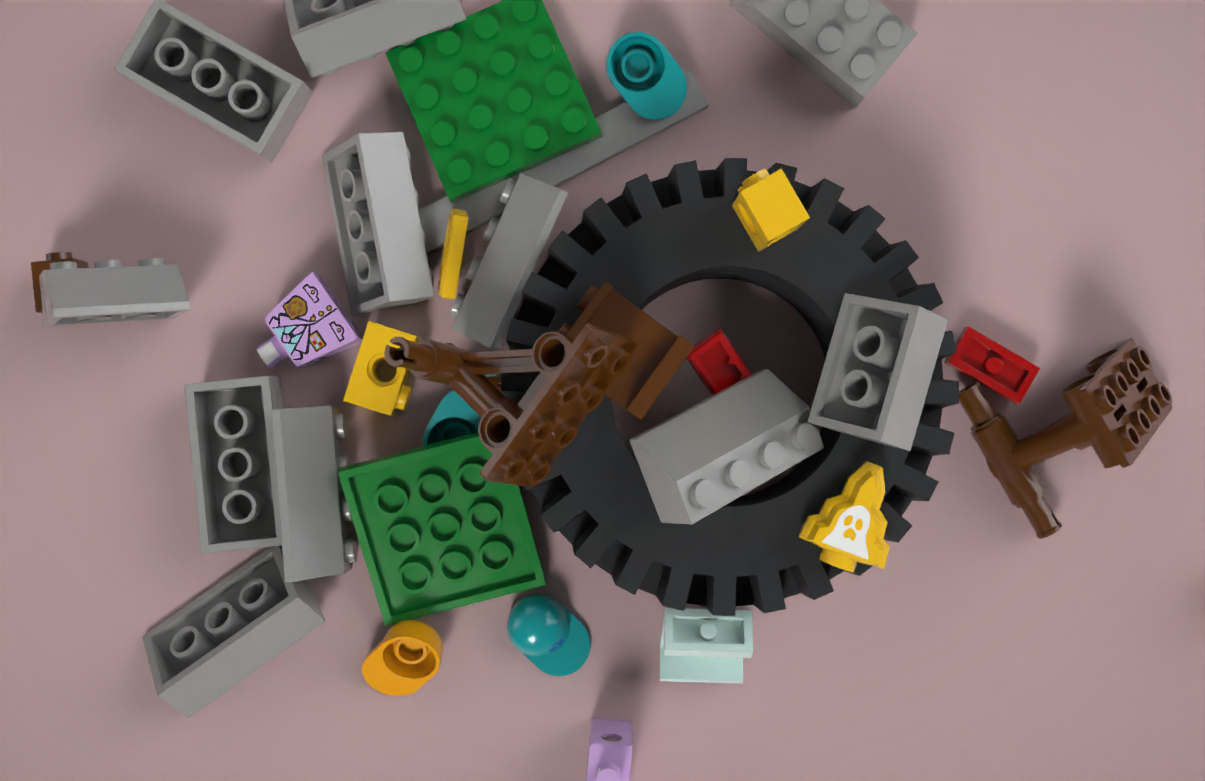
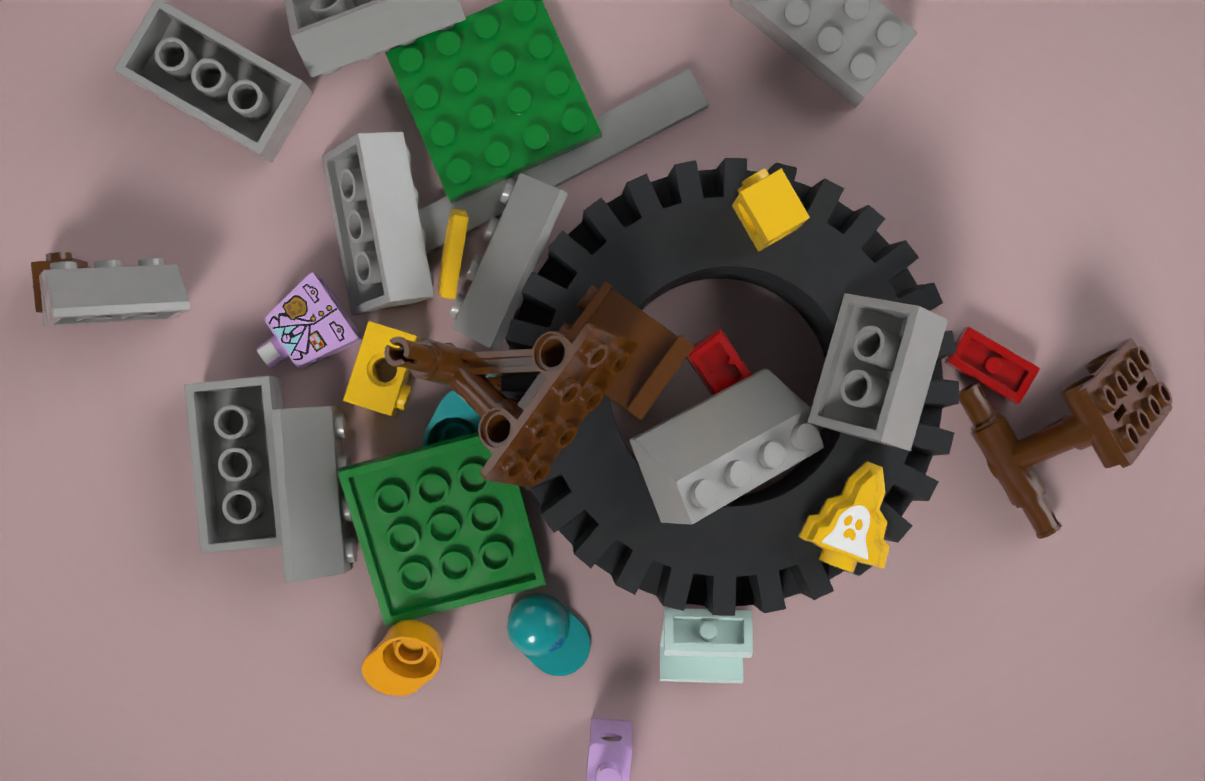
(229, 632): light grey slope -> none
(646, 75): teal cap -> none

